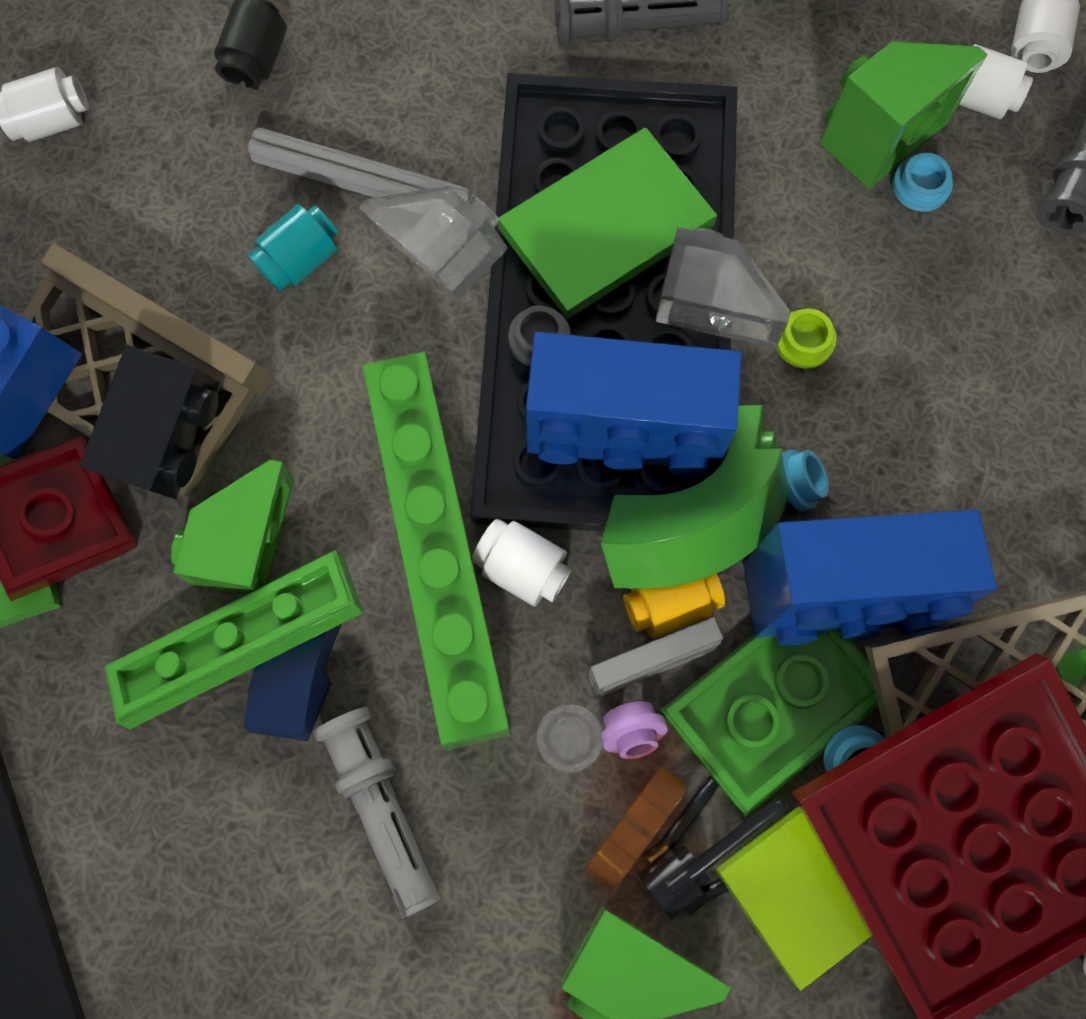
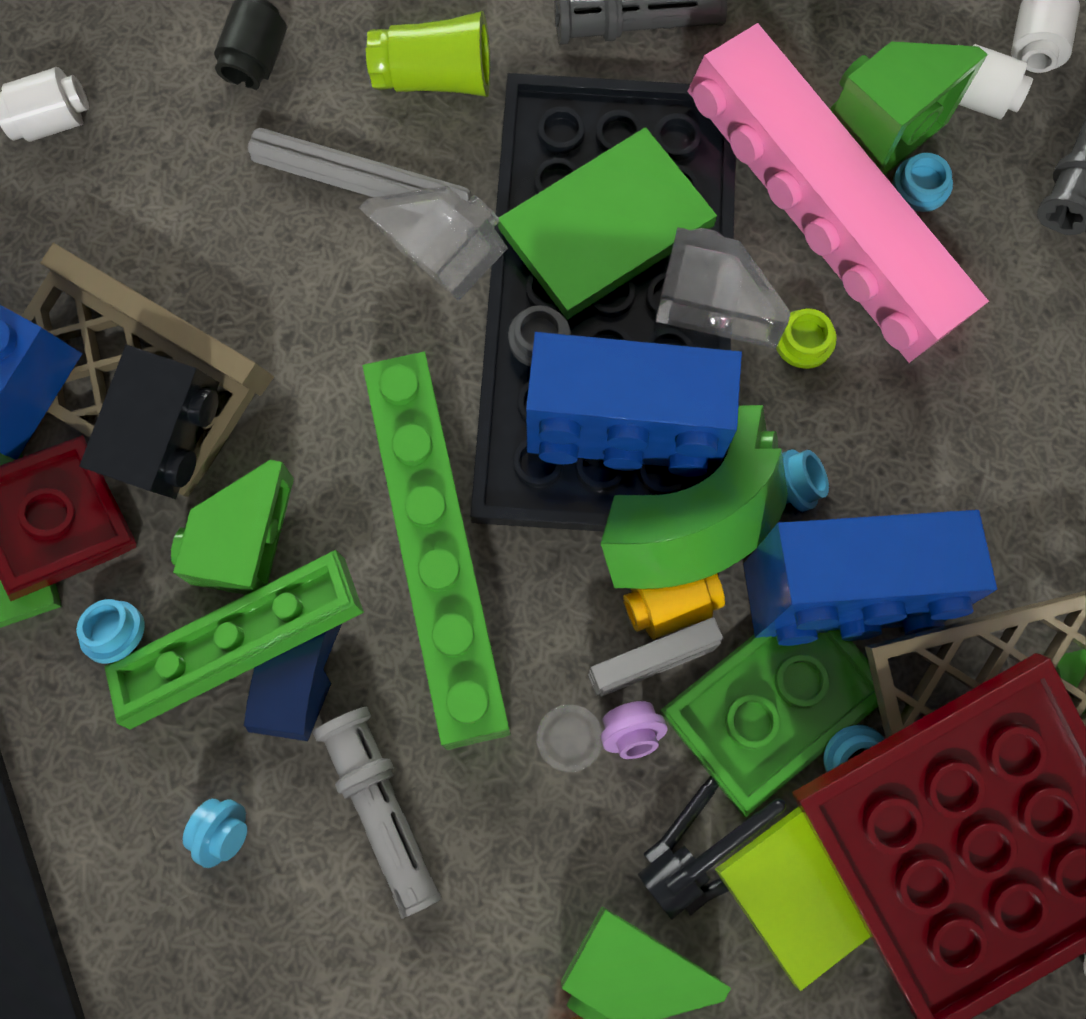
(110, 630): none -> medium azure plate
(215, 832): none -> medium azure plate
(294, 246): teal brick -> none
(431, 56): none -> lime plant
(521, 562): white brick -> none
(636, 828): clear orange beam -> none
(834, 193): none -> bright pink brick

